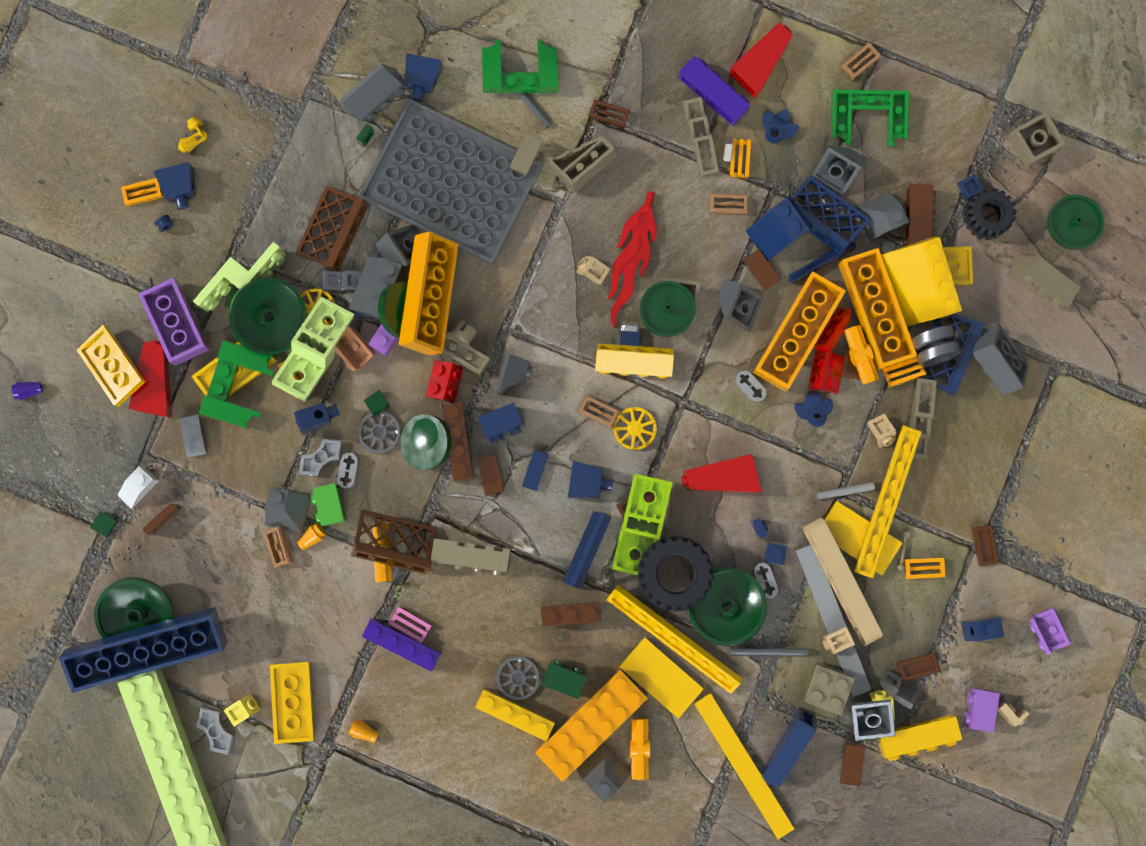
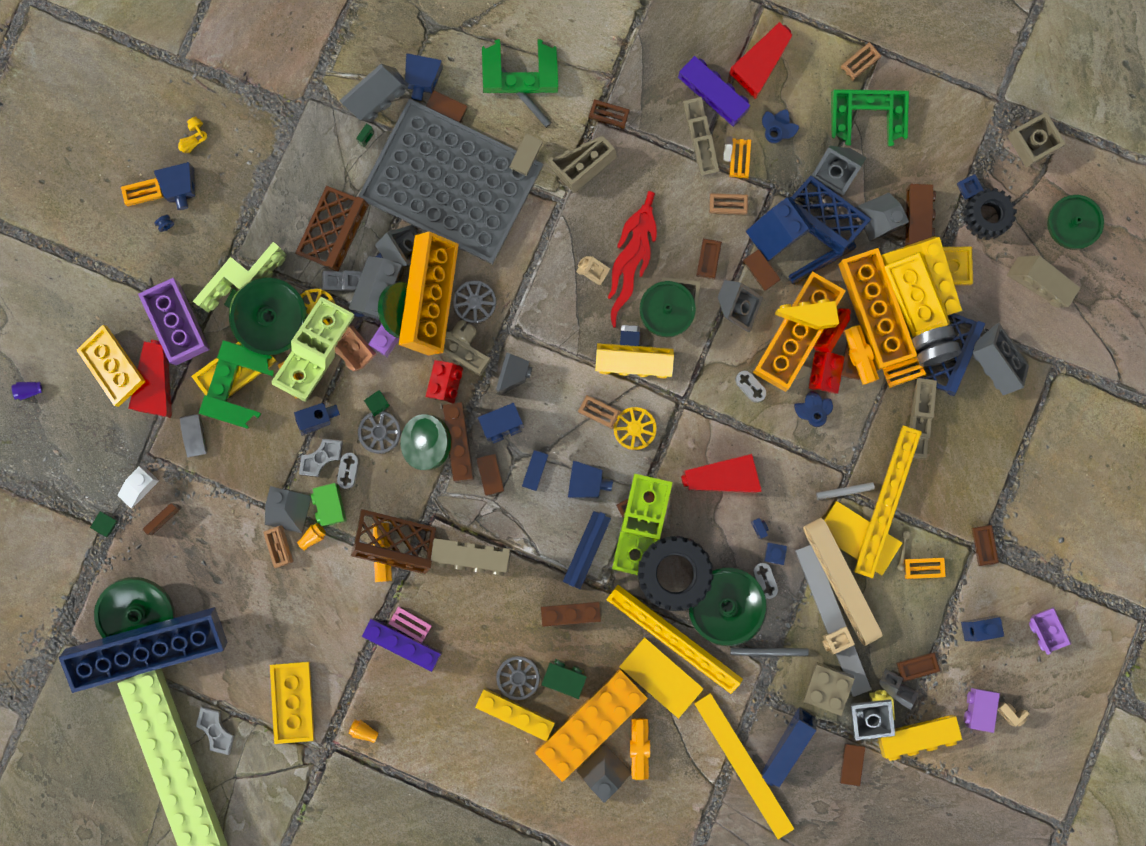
(242, 709): light yellow bracket -> none
(447, 106): none -> reddish brown tile
(474, 301): none -> flat silver wheel
(708, 258): none -> reddish brown tile
(815, 316): none -> yellow slope
(882, 430): tan bracket -> none
(917, 294): none -> yellow plate

